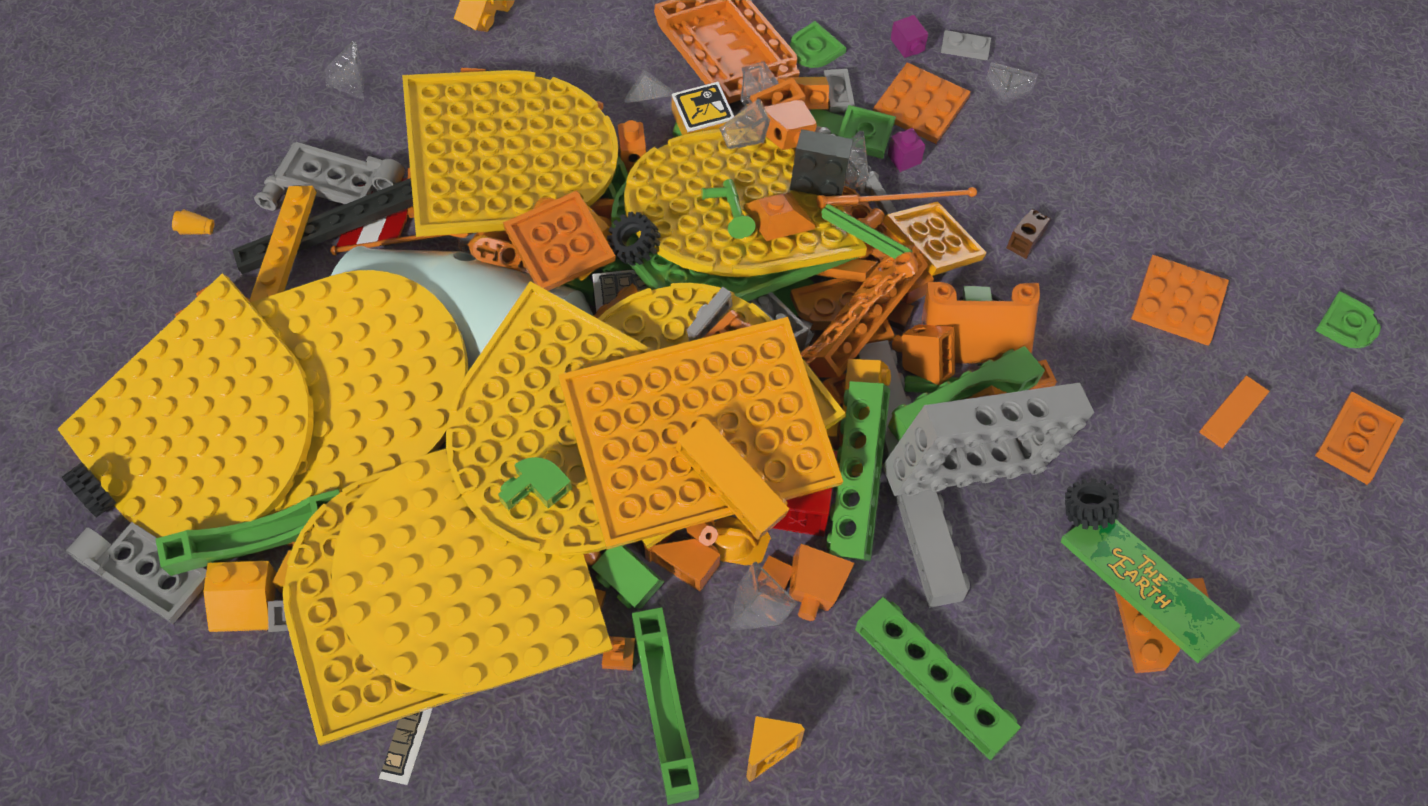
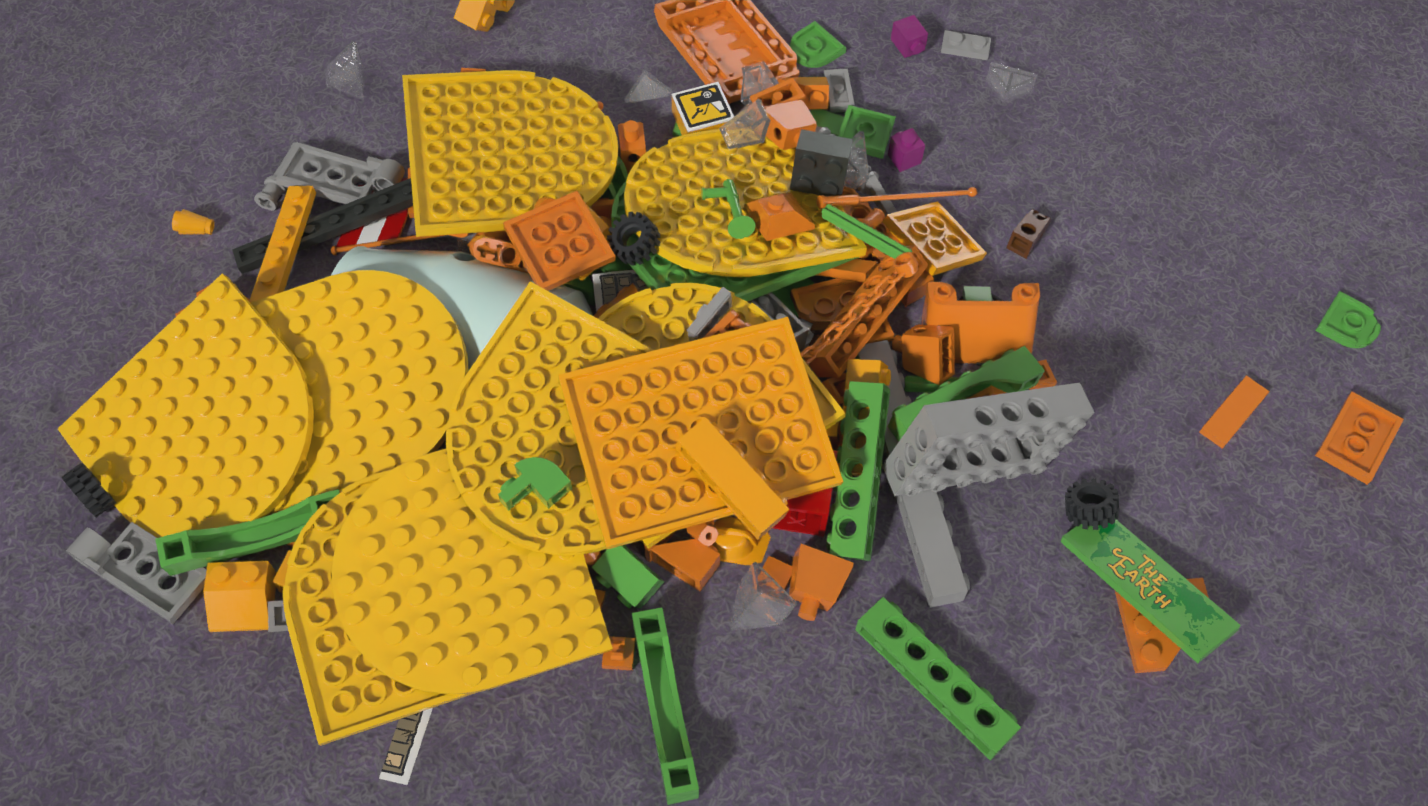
(771, 743): light orange slope -> none
(900, 315): reddish brown tile -> none
(922, 102): orange plate -> none
(1180, 300): orange plate -> none

